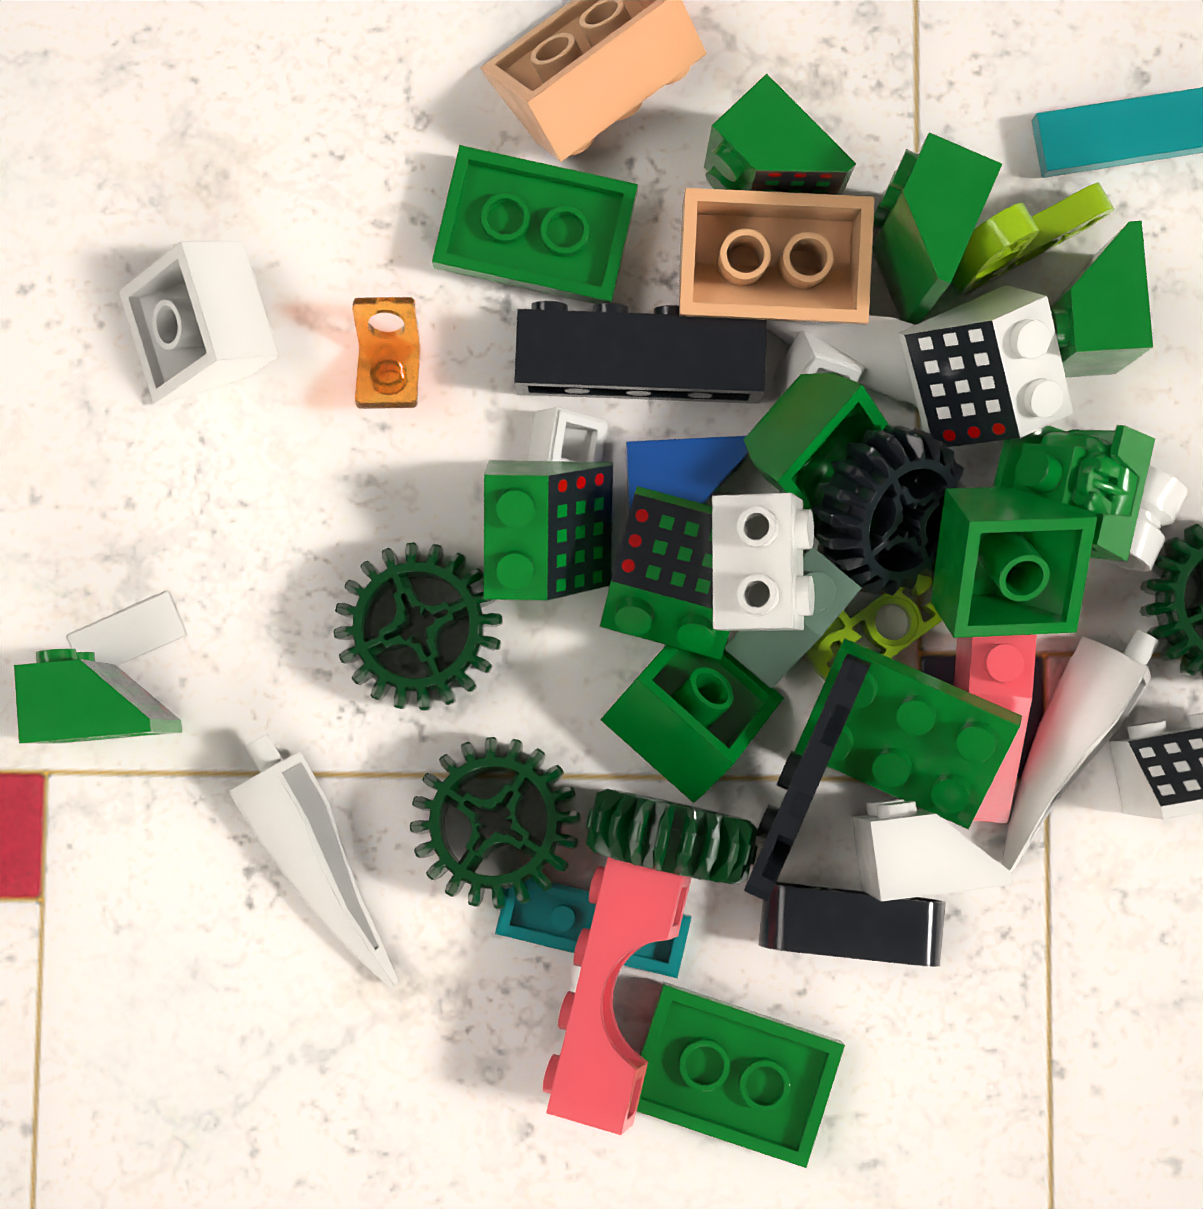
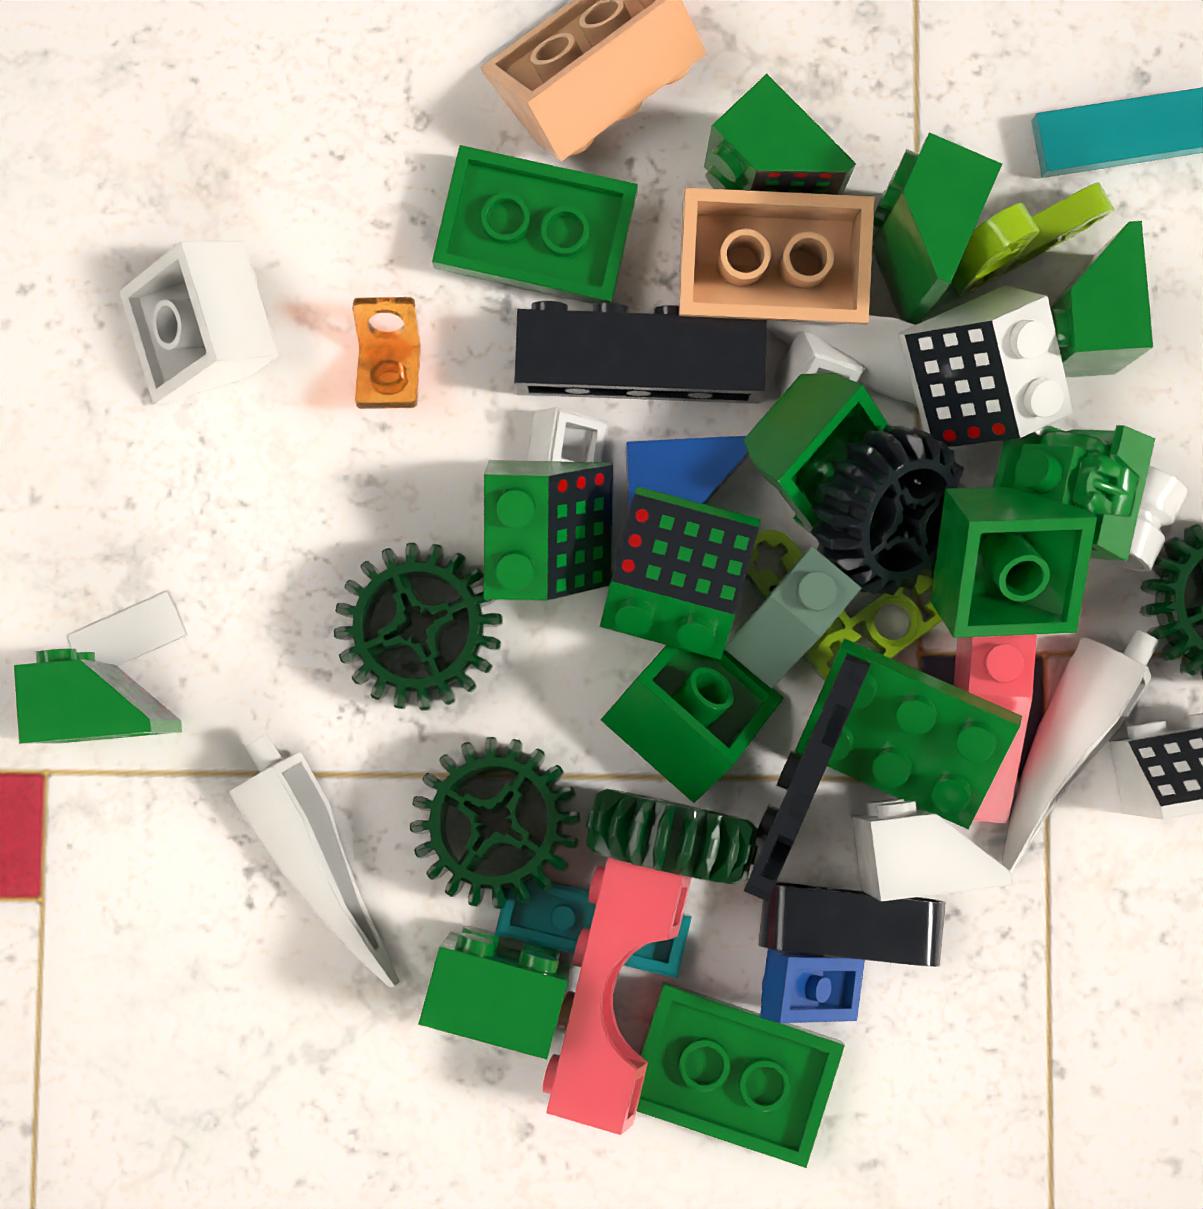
(496, 992): none -> green brick
(760, 562): white brick -> none
(810, 988): none -> blue slope

